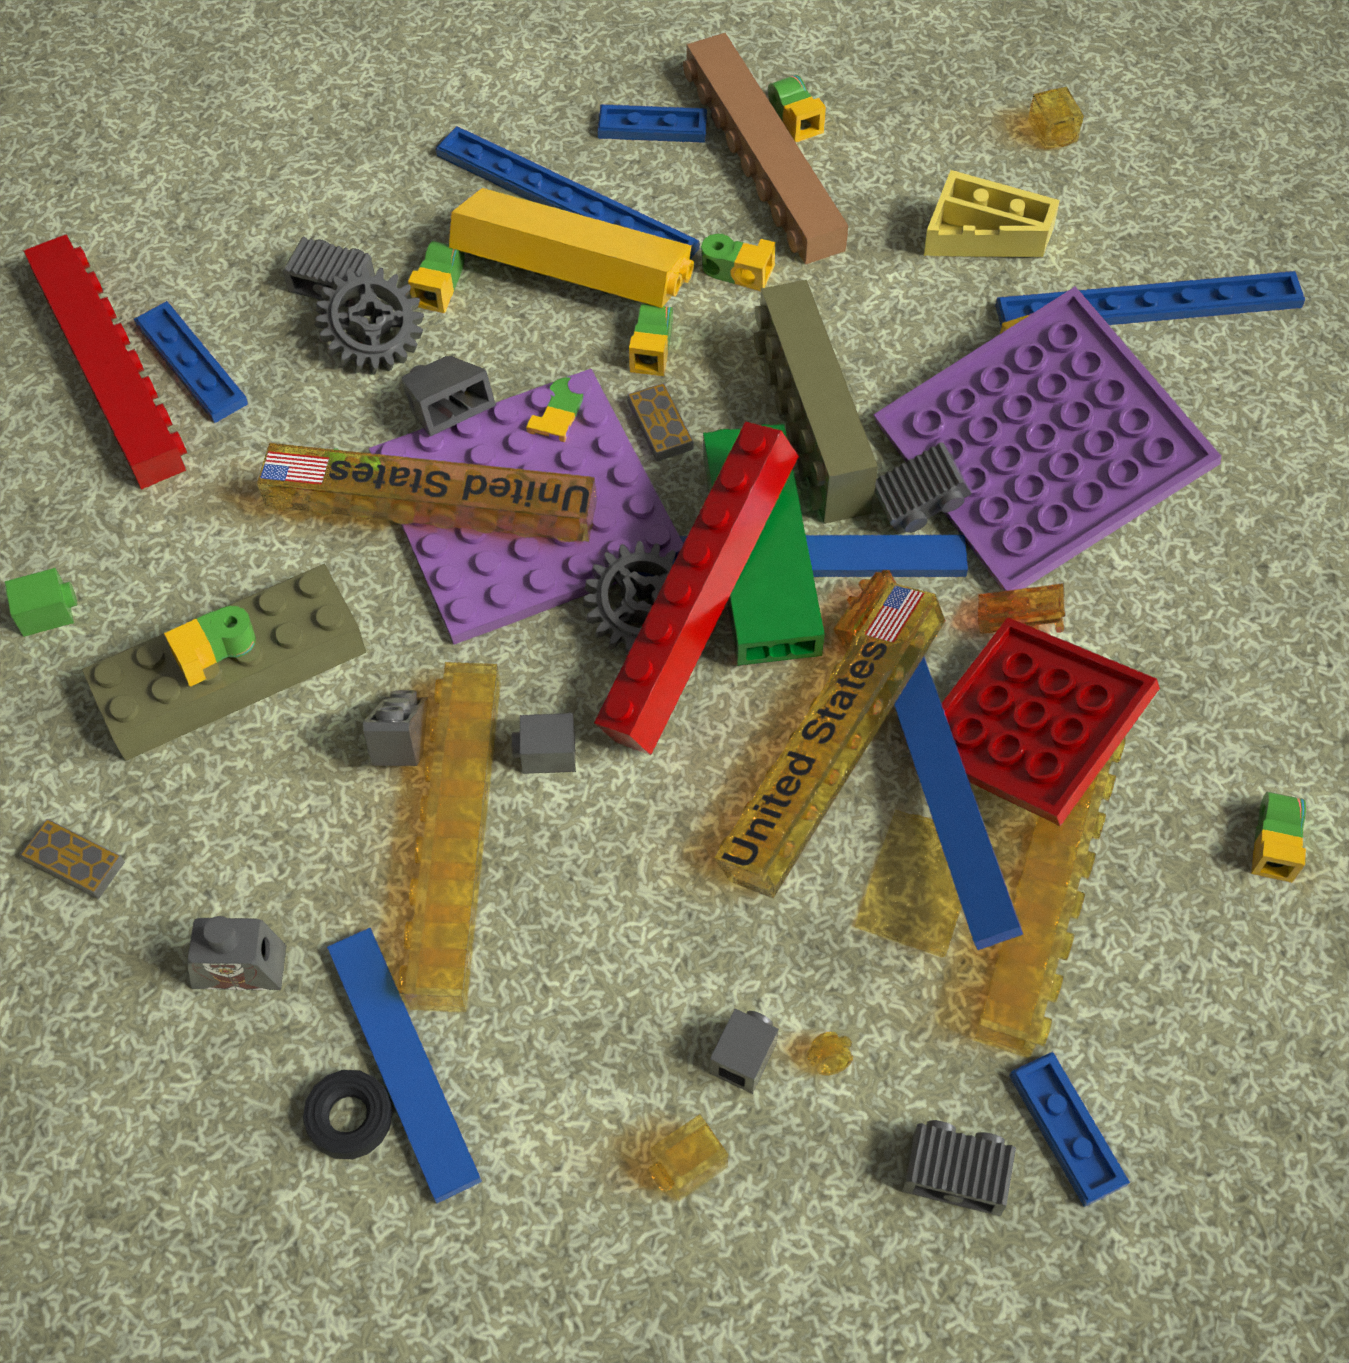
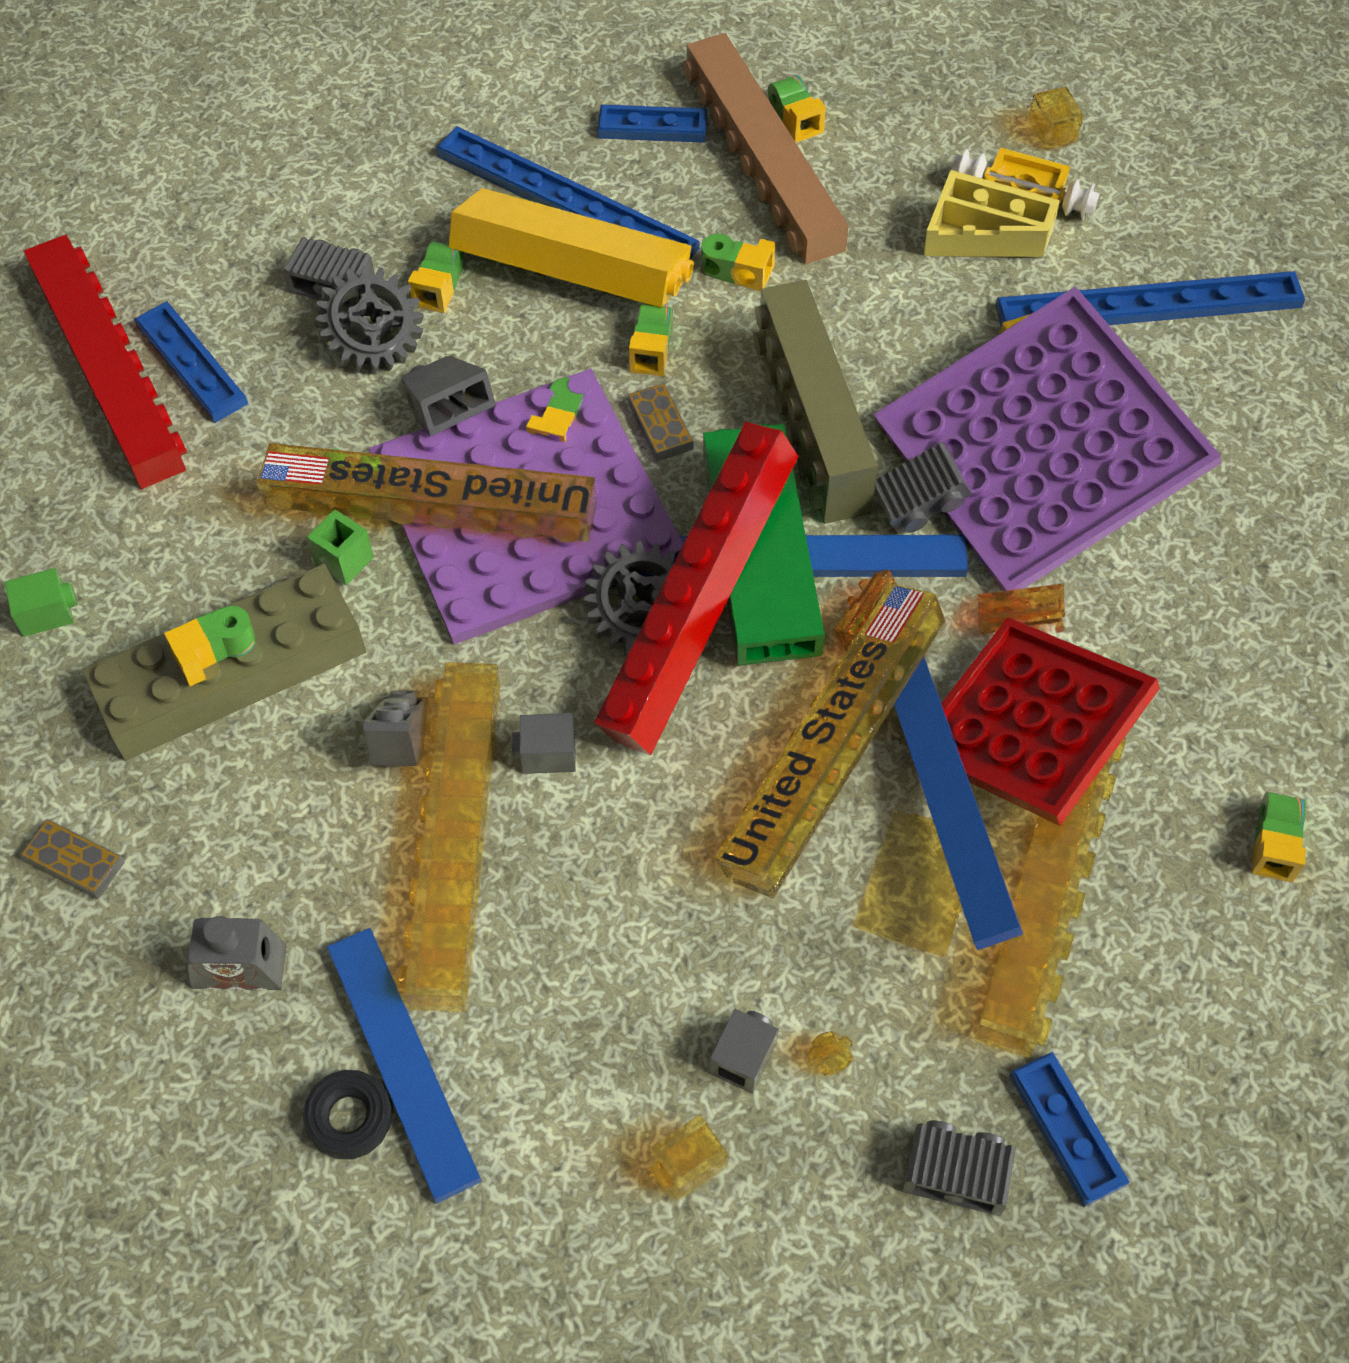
(341, 546): none -> bright green brick
(1031, 175): none -> plate

